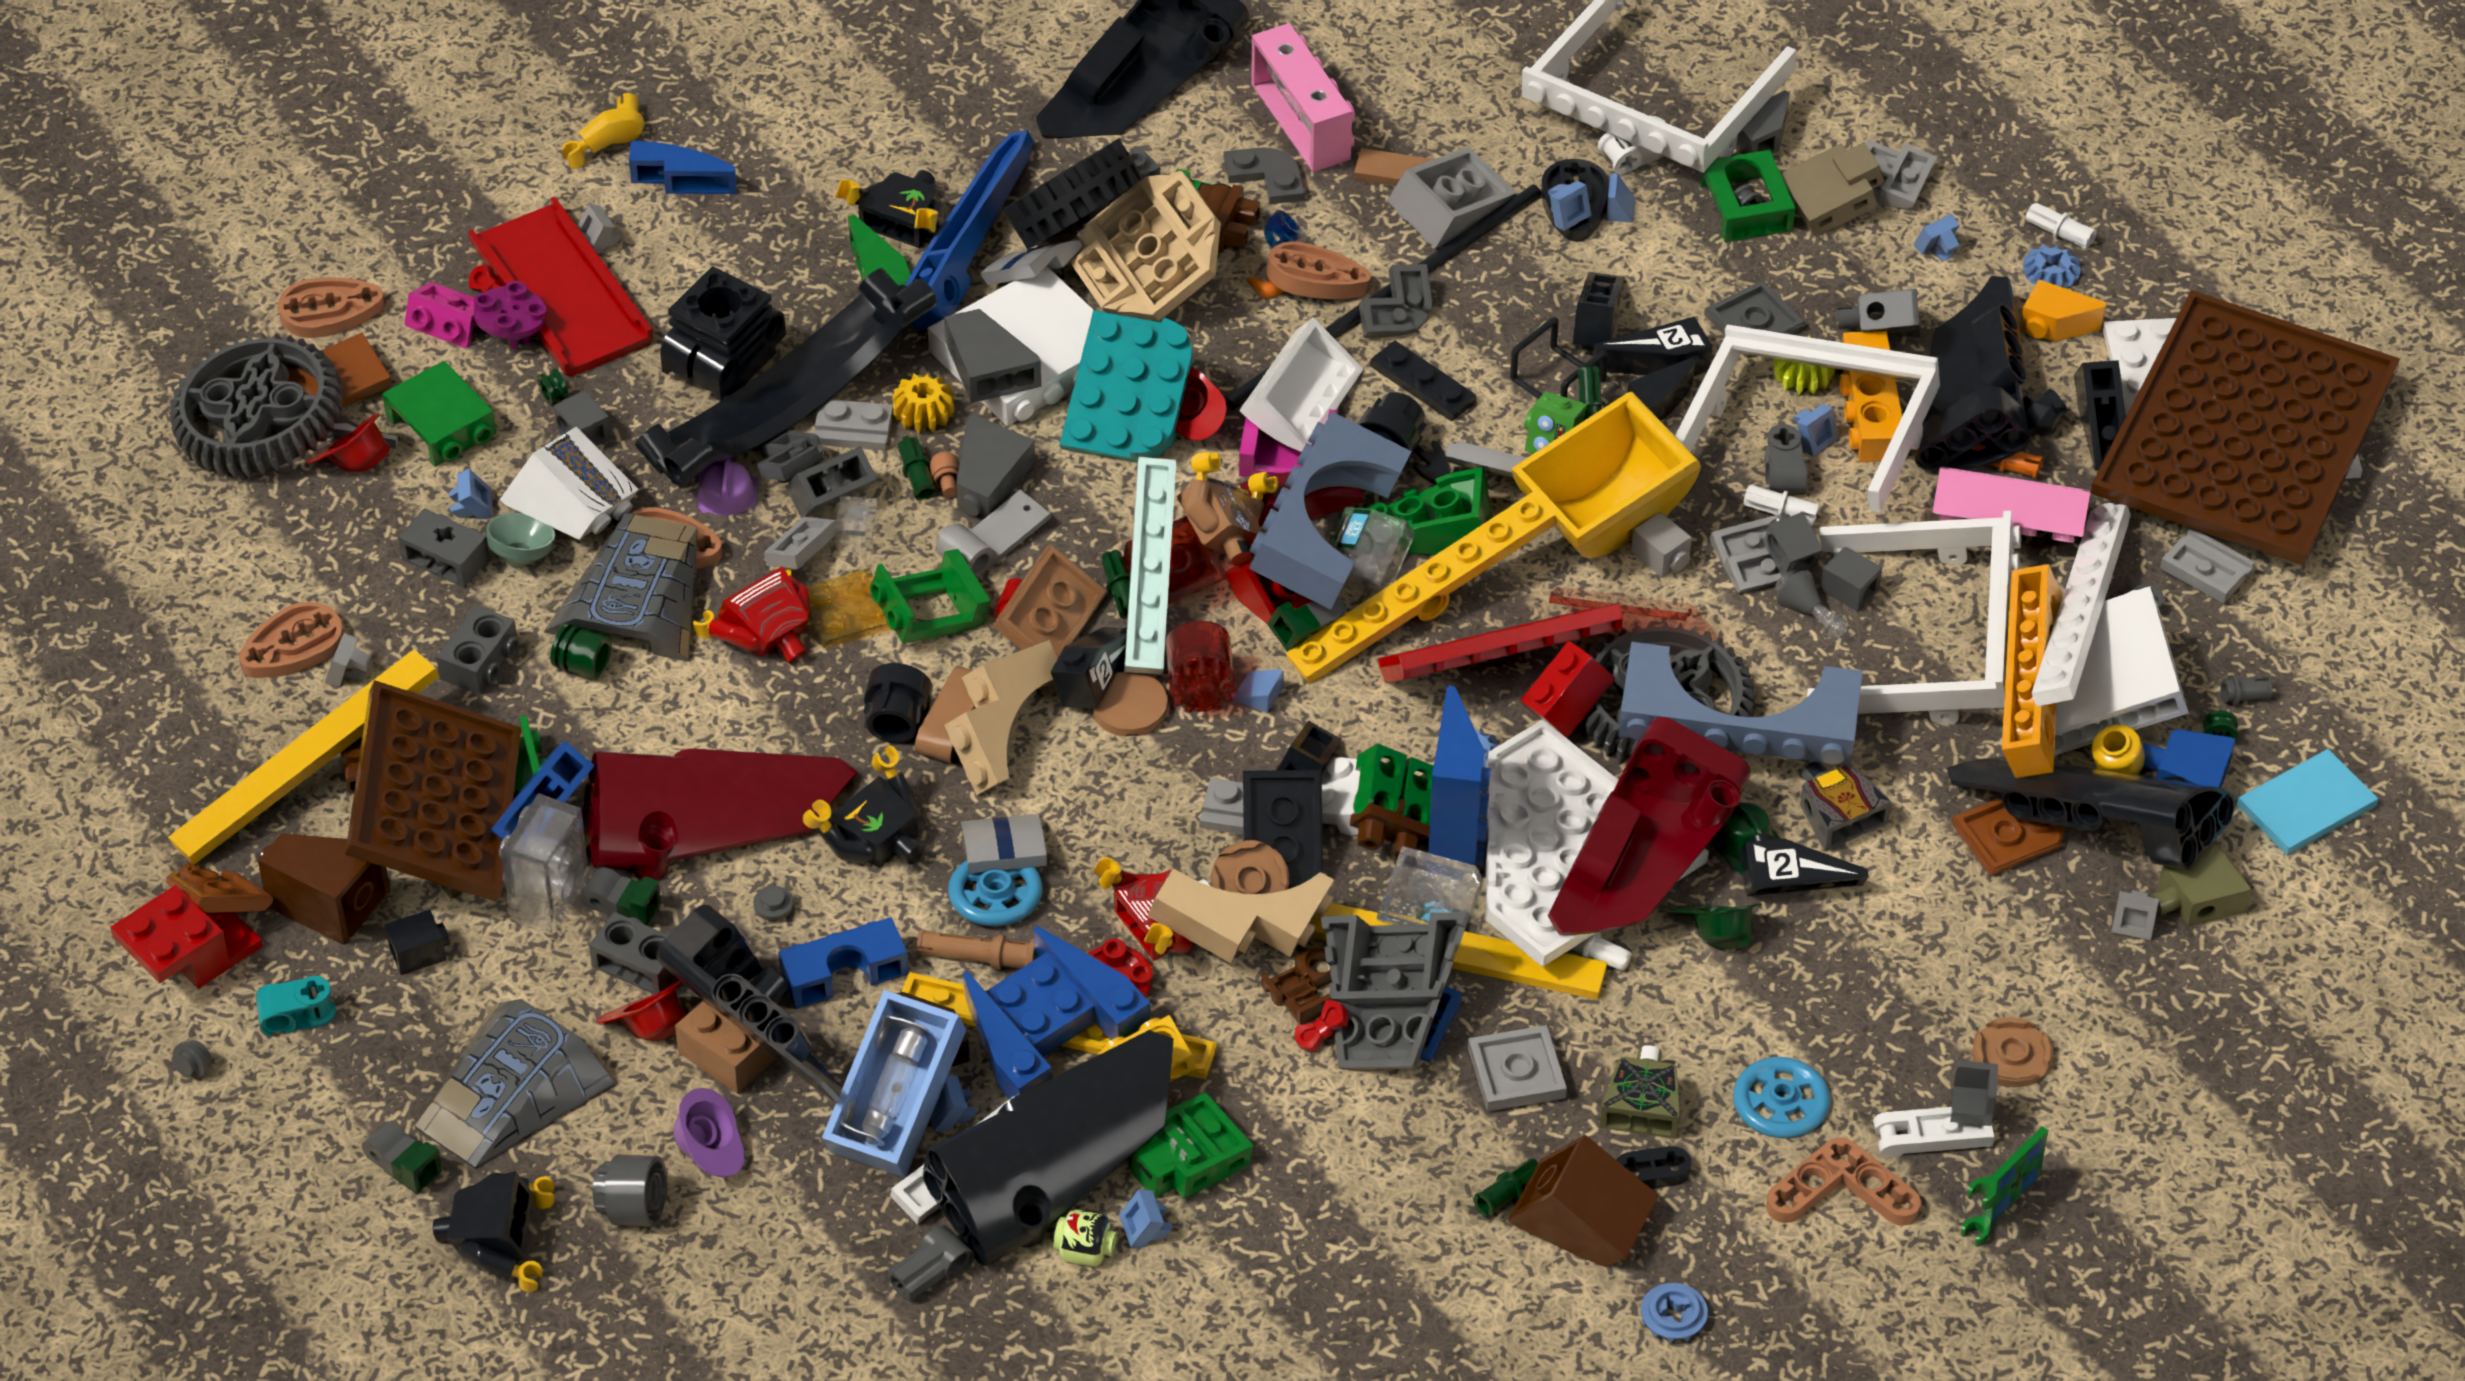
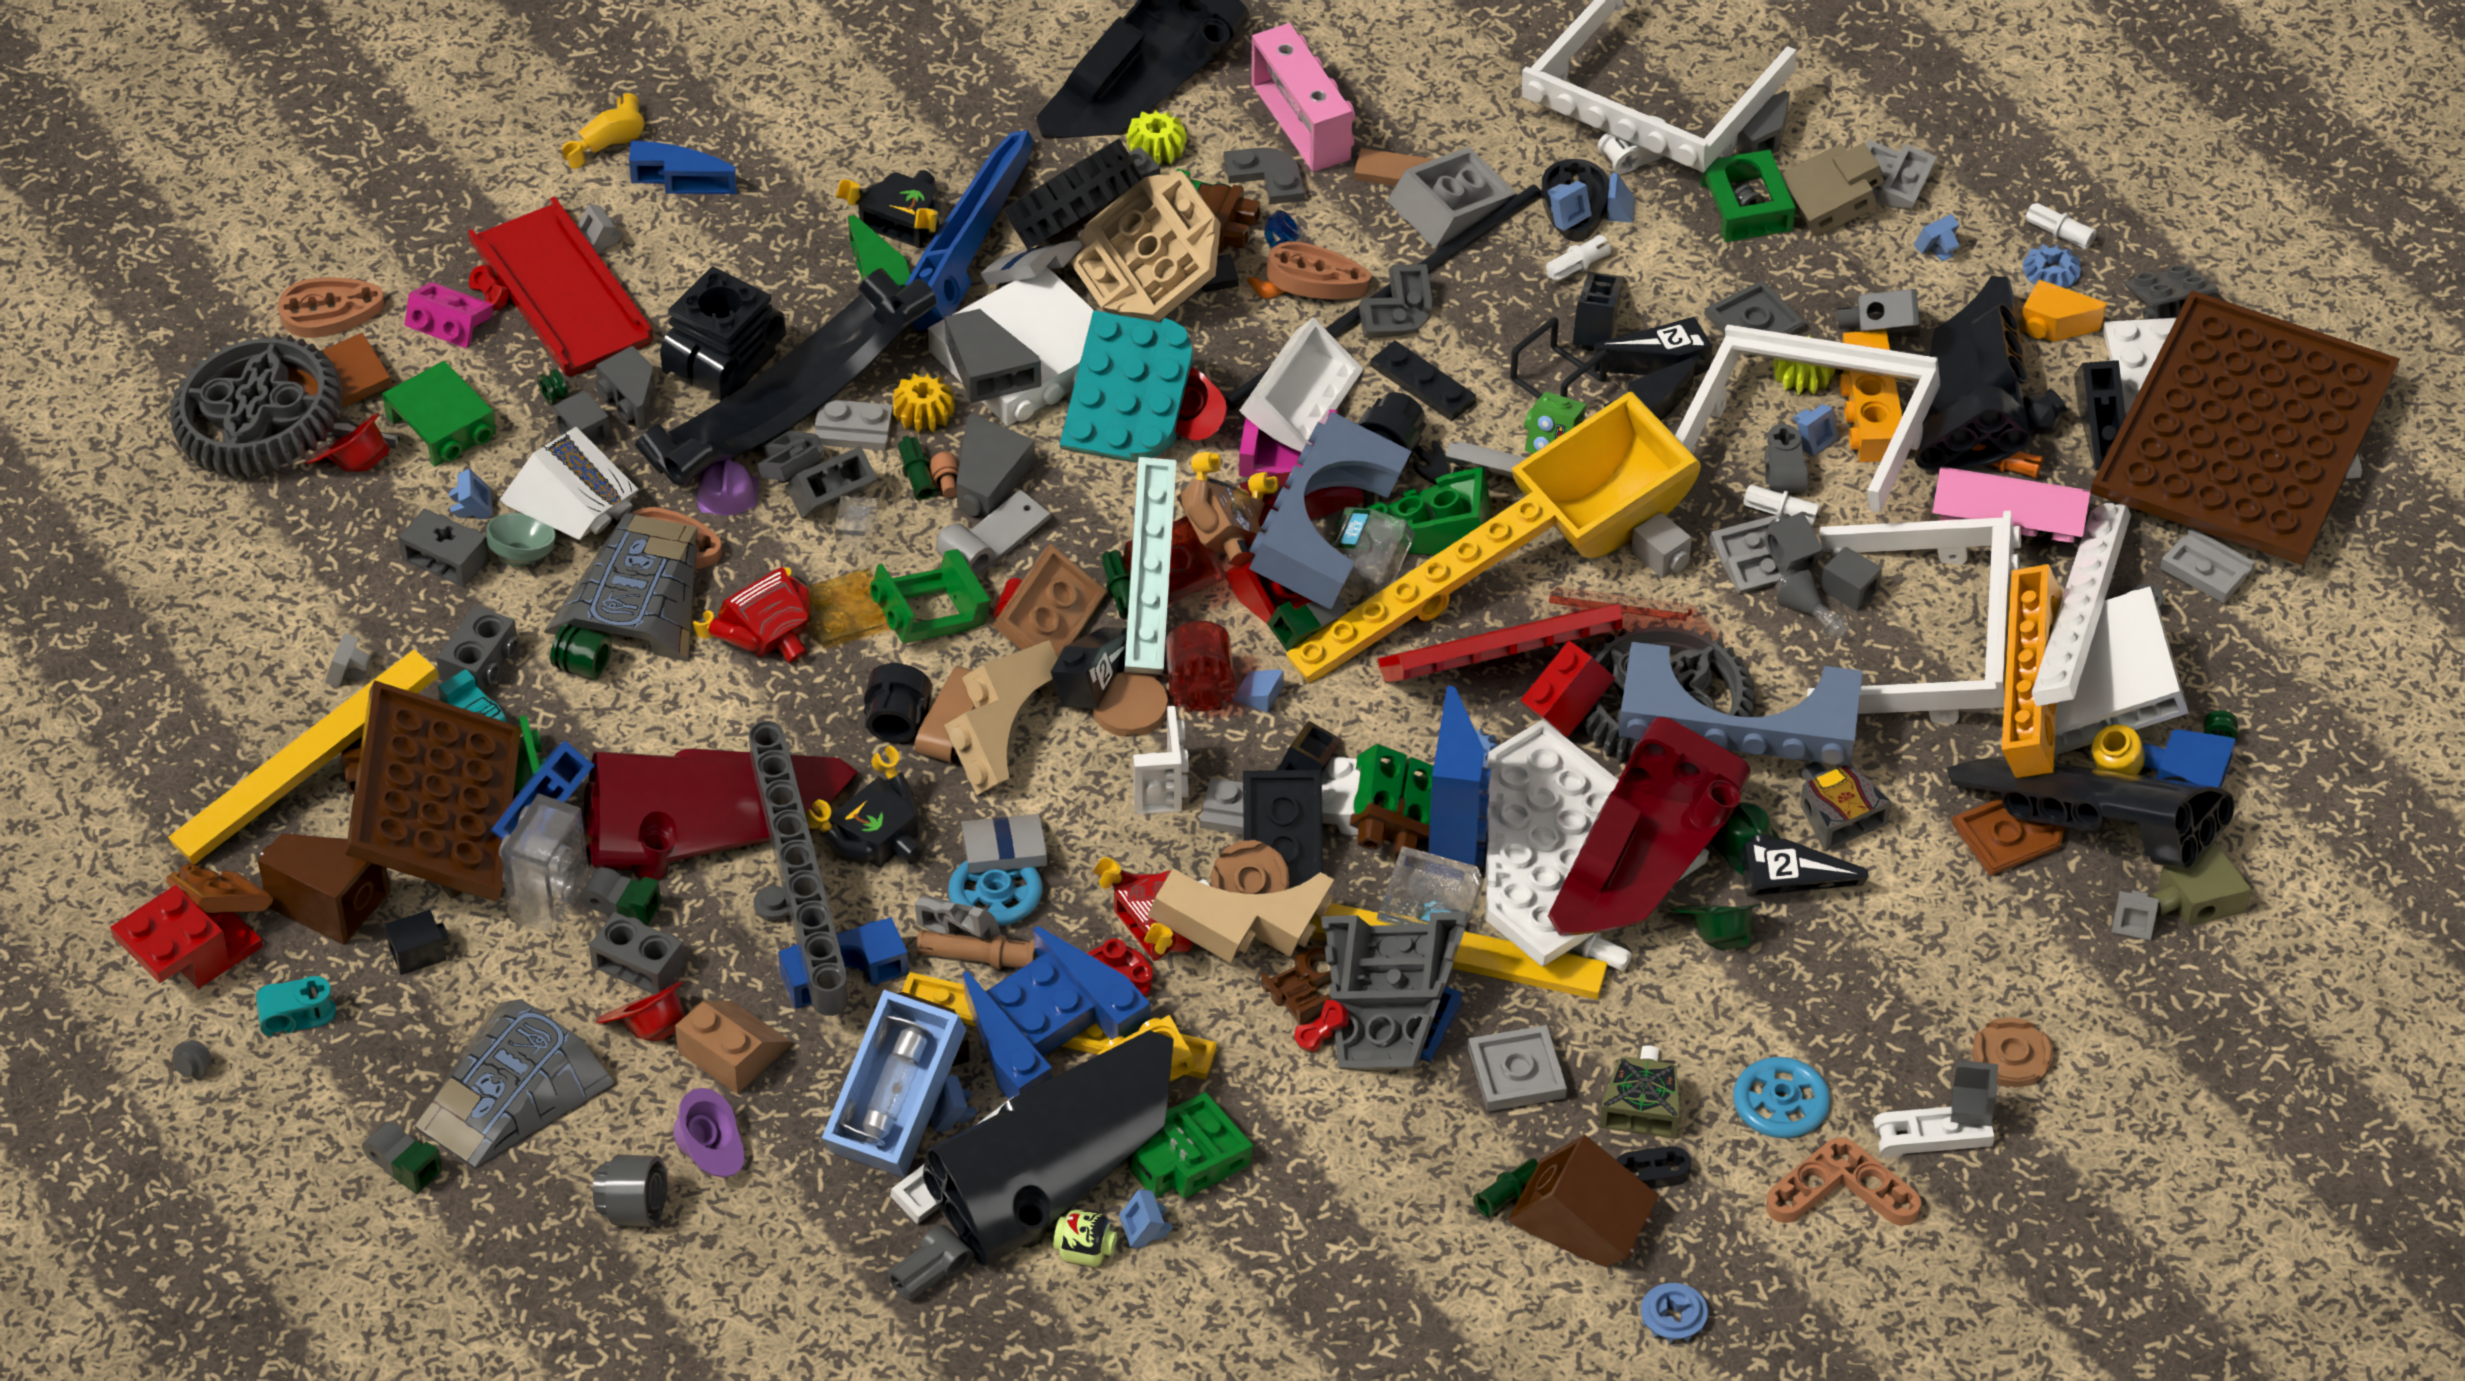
(287, 624): nougat piece -> none
(464, 693): none -> teal leg
(493, 1222): black torso -> none
(510, 312): magenta plate -> none
(629, 384): none -> dark grey slope
(721, 969): black panel -> none
(798, 869): none -> dark grey beam
(800, 543): light grey plate -> none
(950, 917): none -> light grey slope
(1158, 136): none -> neon yellow gear
(1159, 776): none -> white bracket
(1225, 275): none -> black tile
(1577, 258): none -> white axle
(1590, 389): dark green axle -> none
(2006, 1184): green flag -> none
(2168, 290): none -> dark grey hinge
(2245, 689): dark grey pin -> none
(2307, 802): medium azure tile -> none

